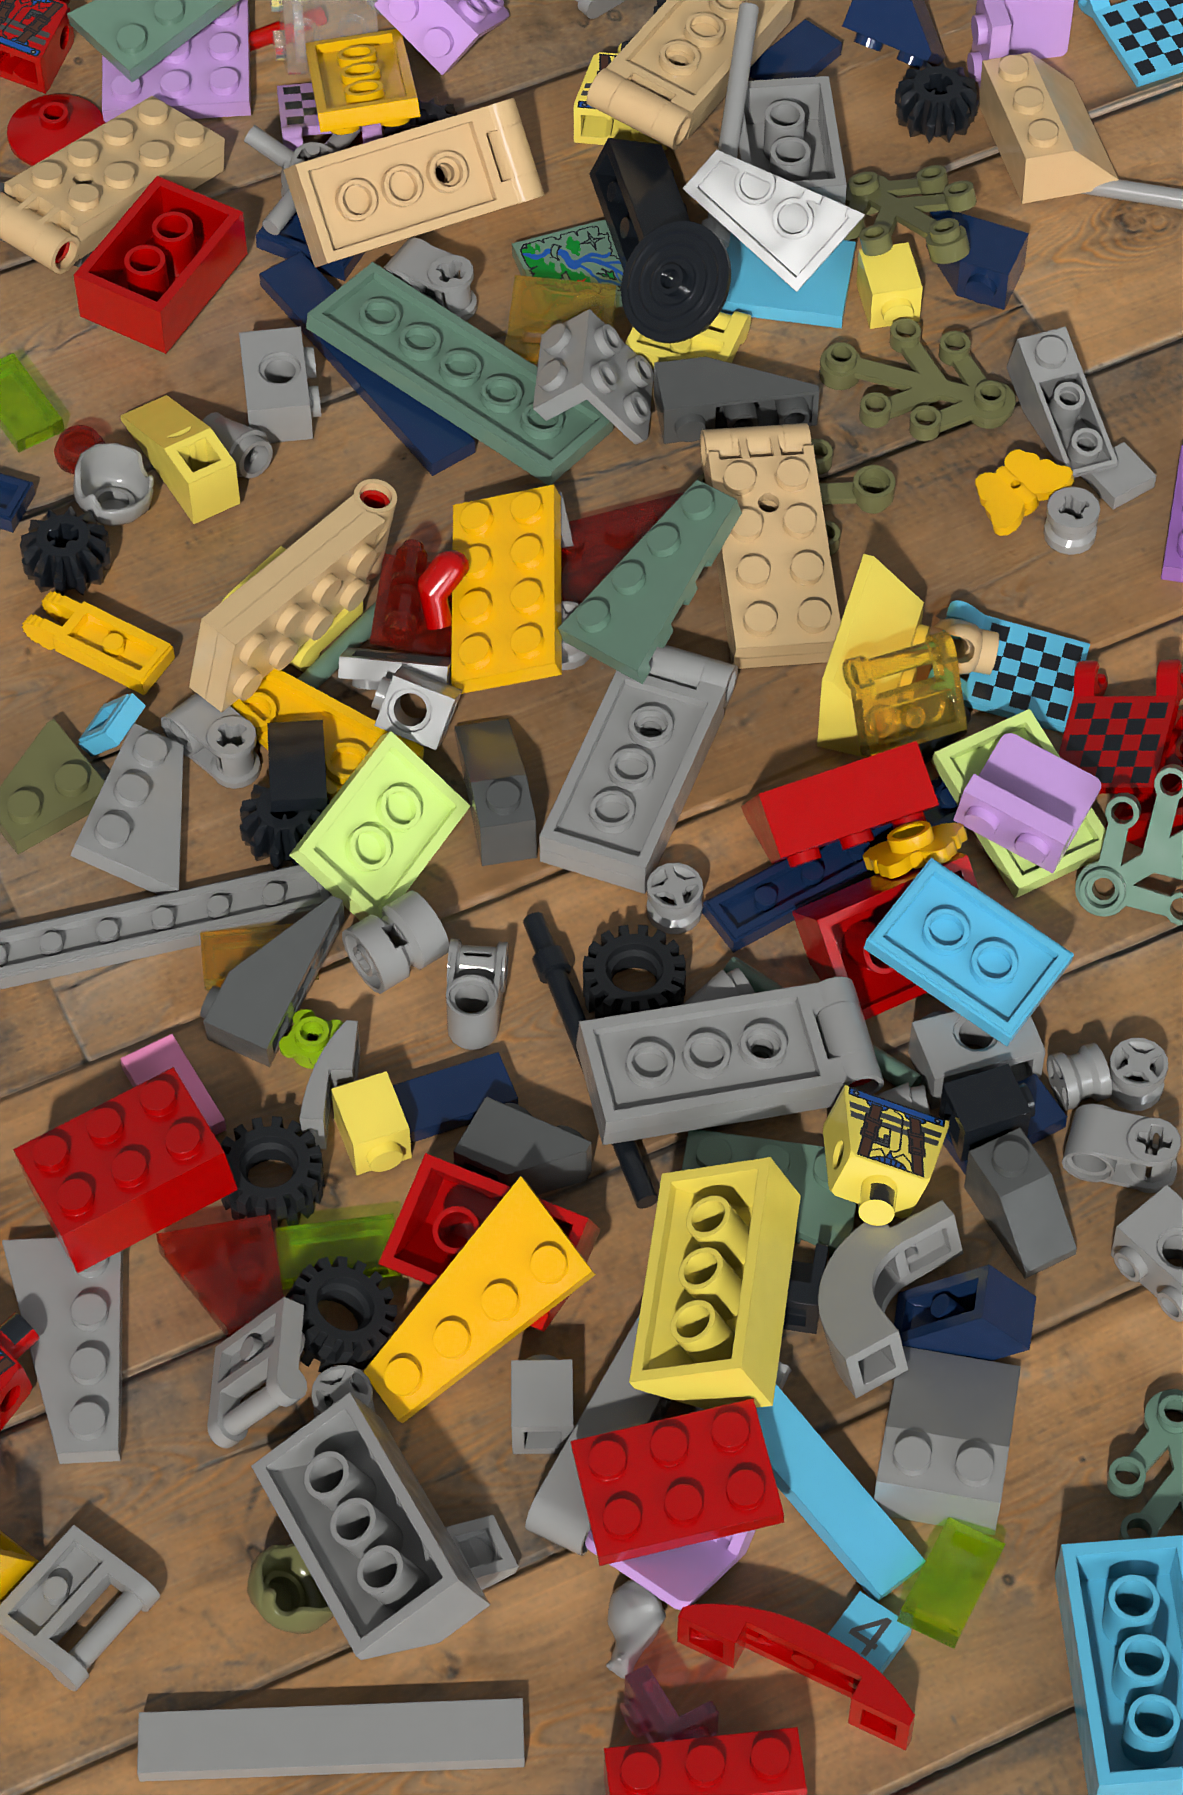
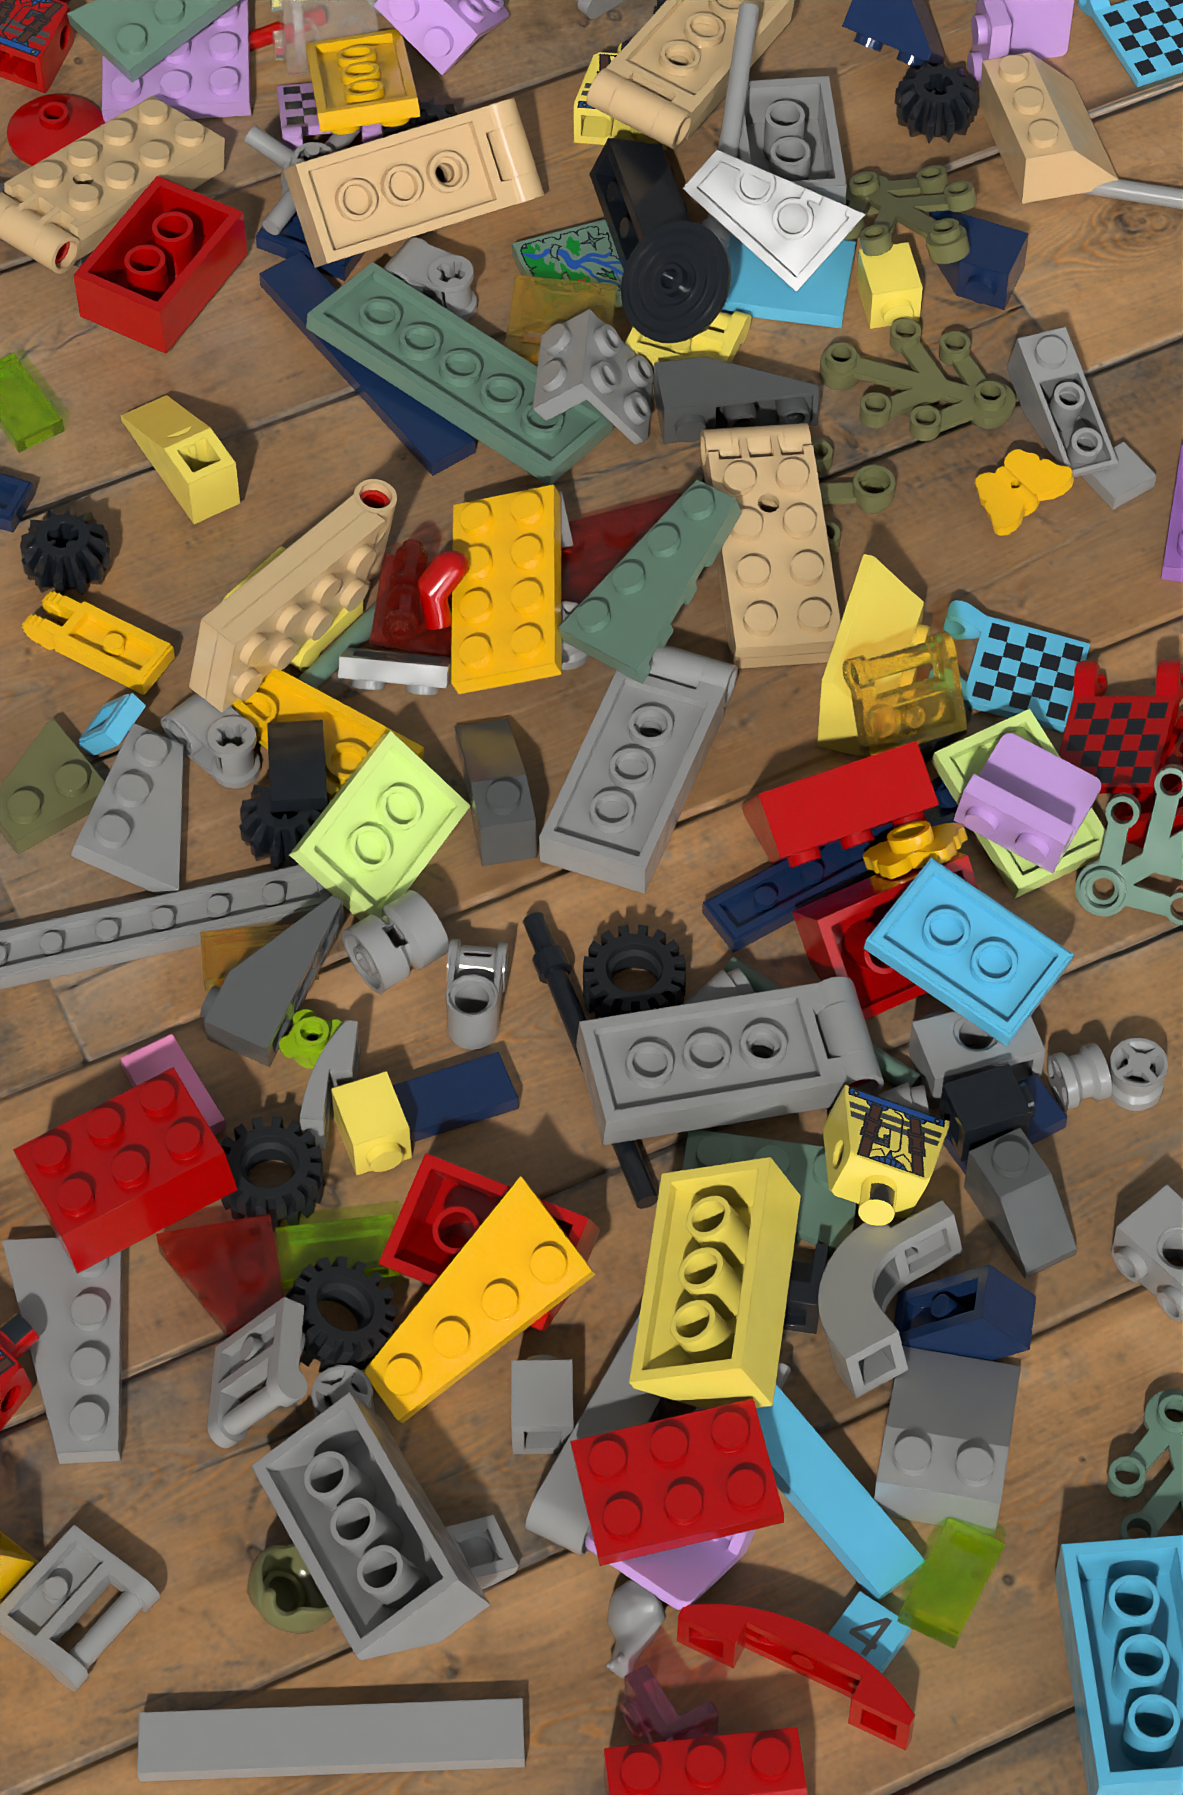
(72, 443): clear red plate -> none
(112, 484): light grey hair -> none
(244, 444): light grey cone -> none
(277, 383): light grey brick -> none
(439, 700): light grey brick -> none
(512, 1143): dark grey slope -> none
(683, 886): light grey wheel -> none
(797, 54): dark blue tile -> none
(977, 648): tan piece -> none
(1062, 529): light grey wheel -> none
(1118, 1147): light grey piece -> none

